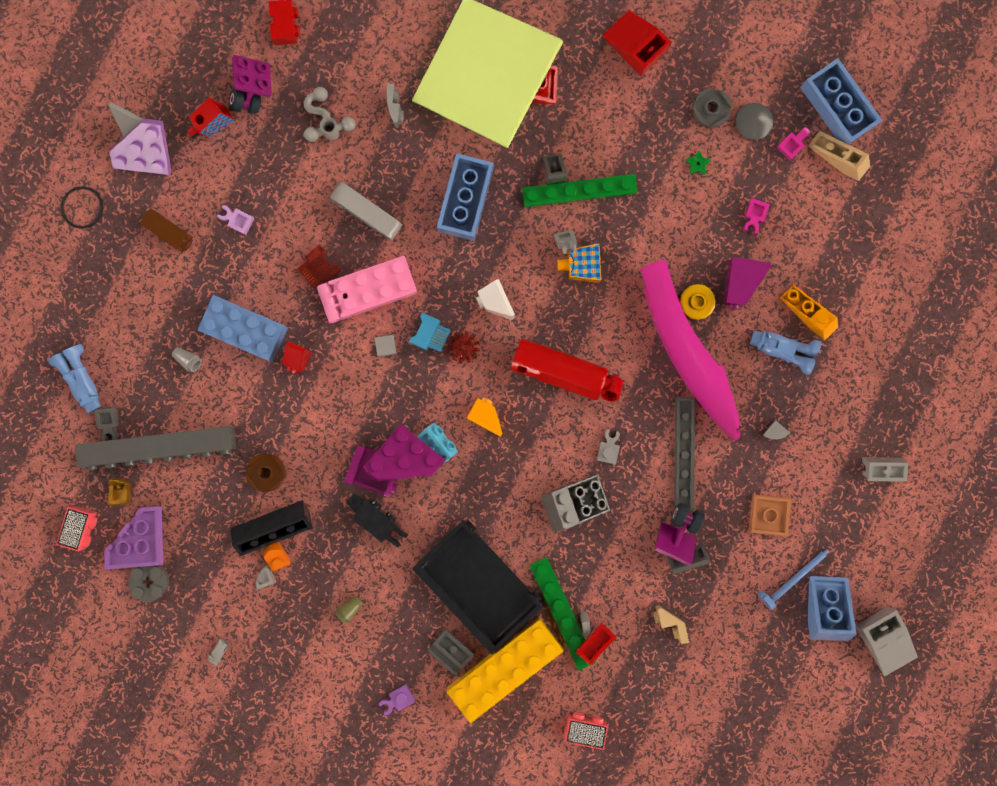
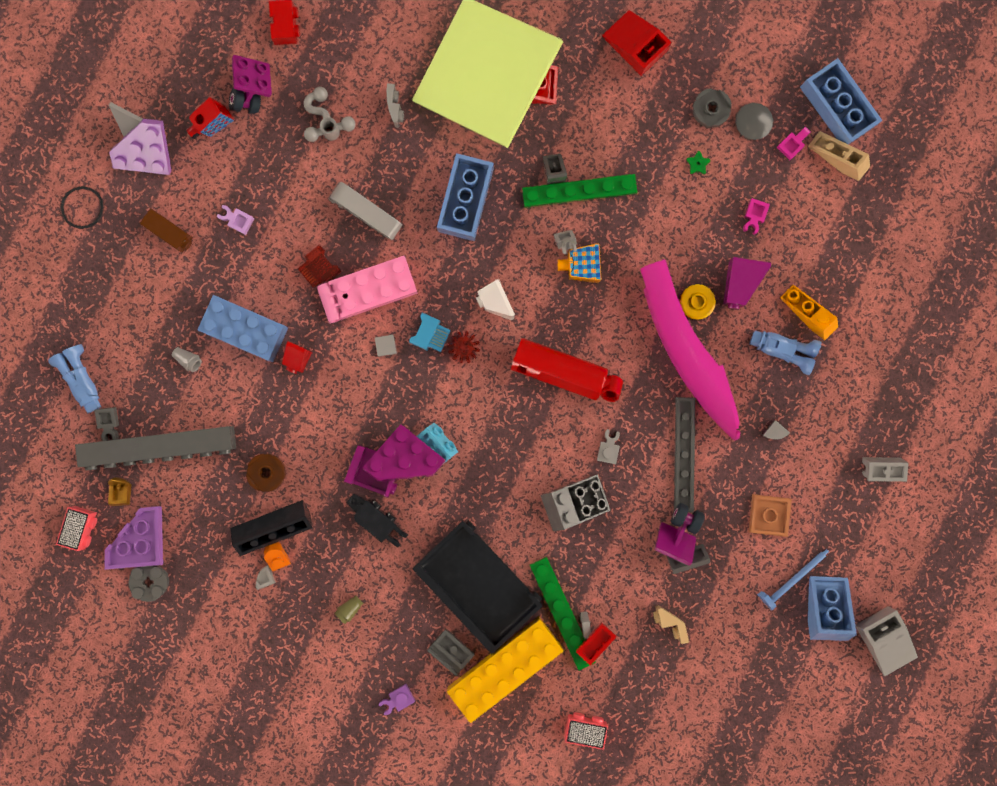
(218, 651): light grey pin -> none
(485, 415): light orange slope -> none

